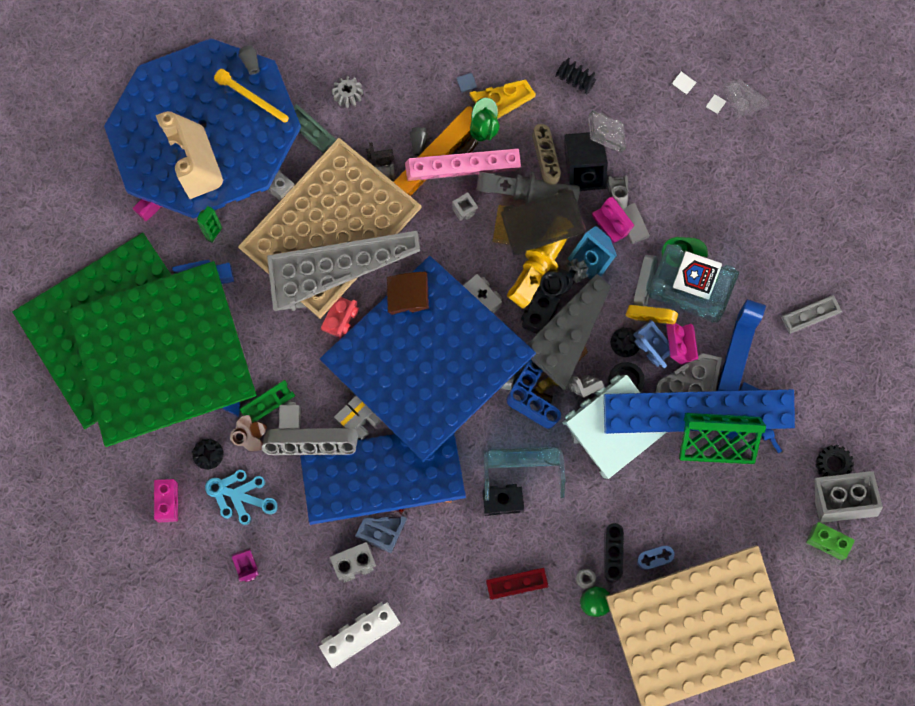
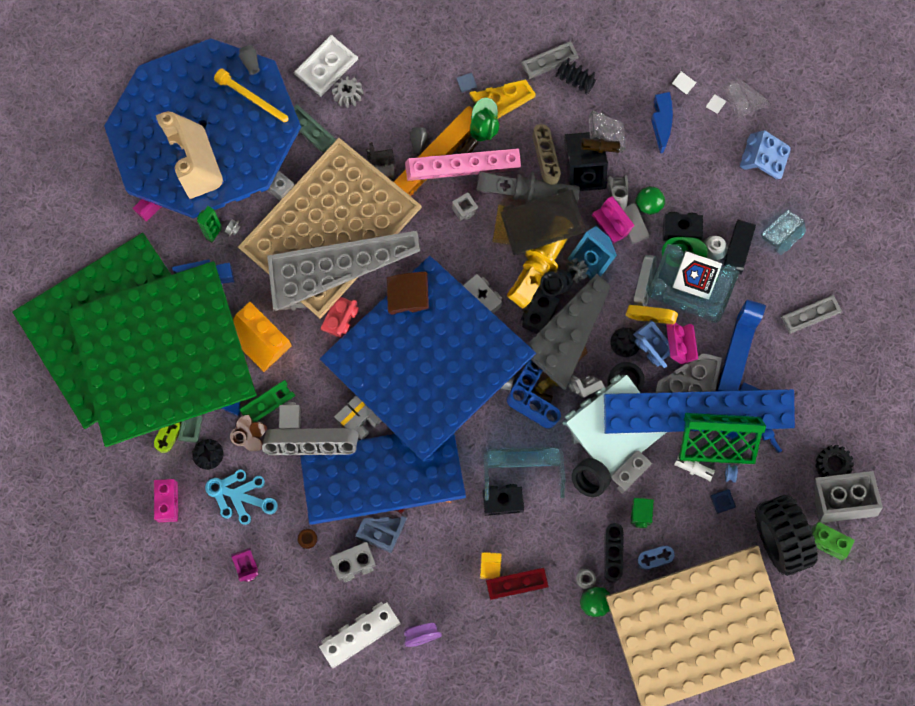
(172, 436): none -> lime beam
(190, 429): none -> sand green tile
(232, 227): none -> light grey plate
(259, 337): none -> light orange slope
(307, 538): none -> reddish brown plate
(325, 65): none -> white tile
(421, 634): none -> medium lavender hat
(490, 565): none -> yellow panel
(549, 60): none -> light grey tile
(598, 469): none -> black tyre
(600, 145): none -> dark brown pin
(630, 471): none -> light grey bracket
(642, 512): none -> green brick
(650, 200): none -> green hair
(662, 119): none -> blue slope
(692, 220): none -> black brick
(695, 468): none -> white pin
(718, 250): none -> white cone
(723, 501): none -> dark blue tile
(731, 473): none -> medium blue bush
(740, 245): none -> black beam
(765, 153): none -> medium blue bracket
(784, 231): none -> clear light blue bracket
(786, 535): none -> black tyre

